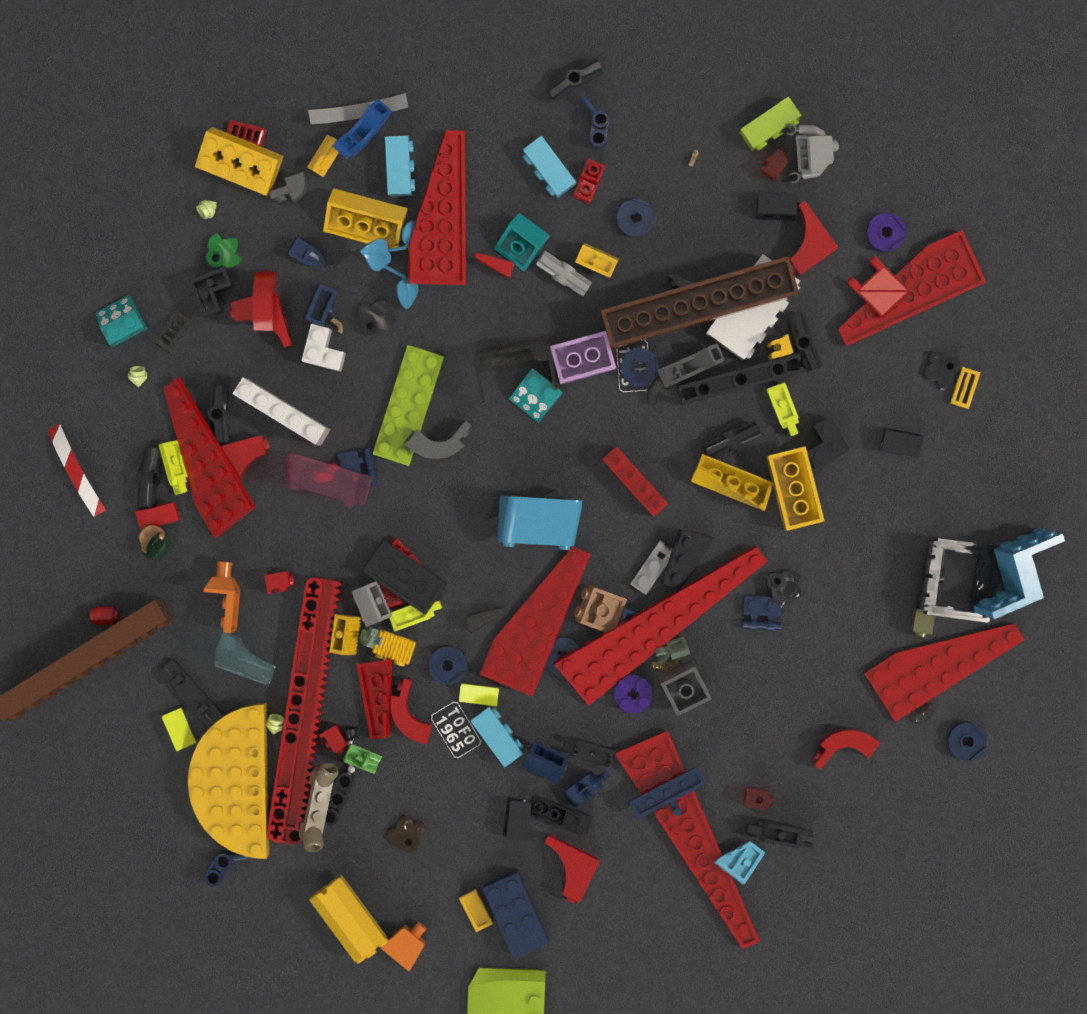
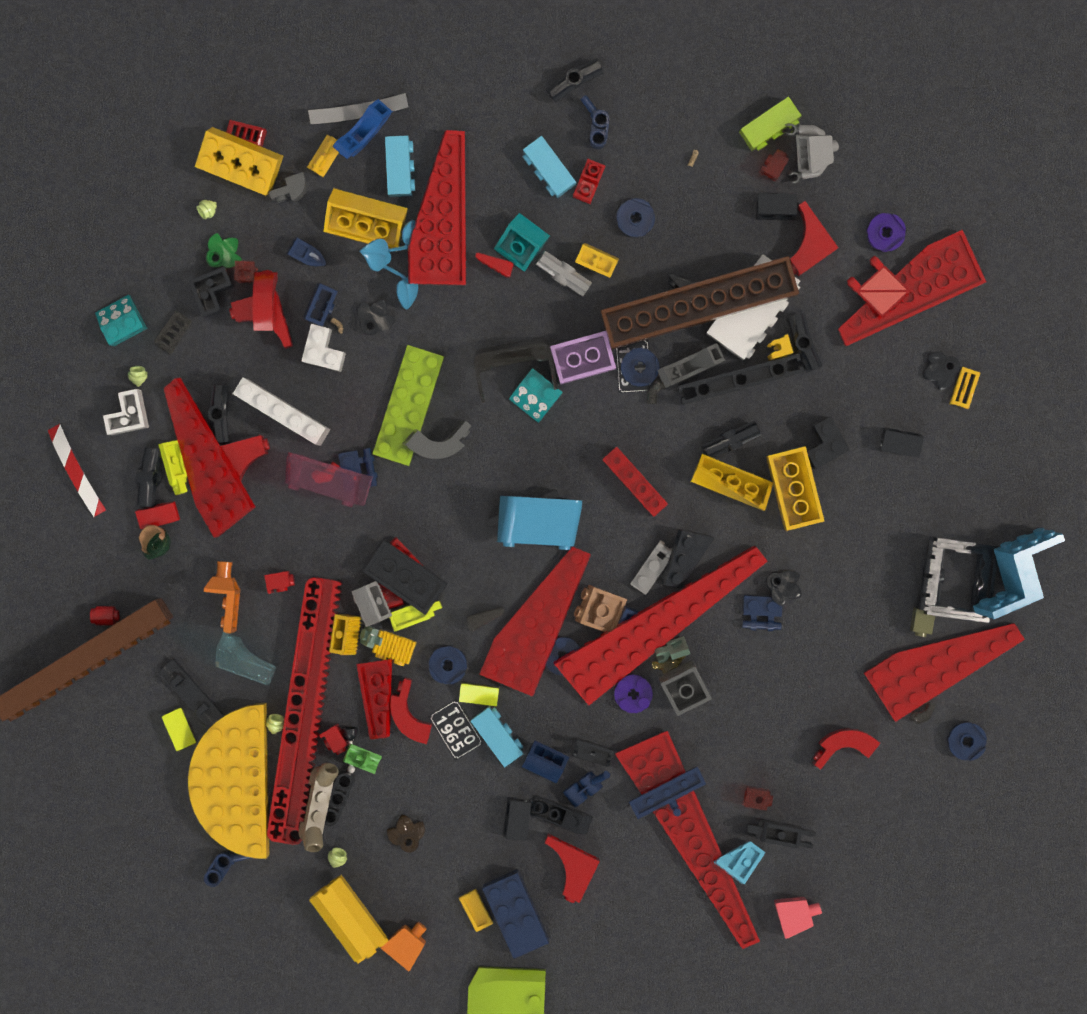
(132, 416): none -> white brick
(245, 271): none -> clear red brick
(337, 857): none -> yellowish green plate
(784, 407): neon yellow hinge -> none
(796, 915): none -> coral torso

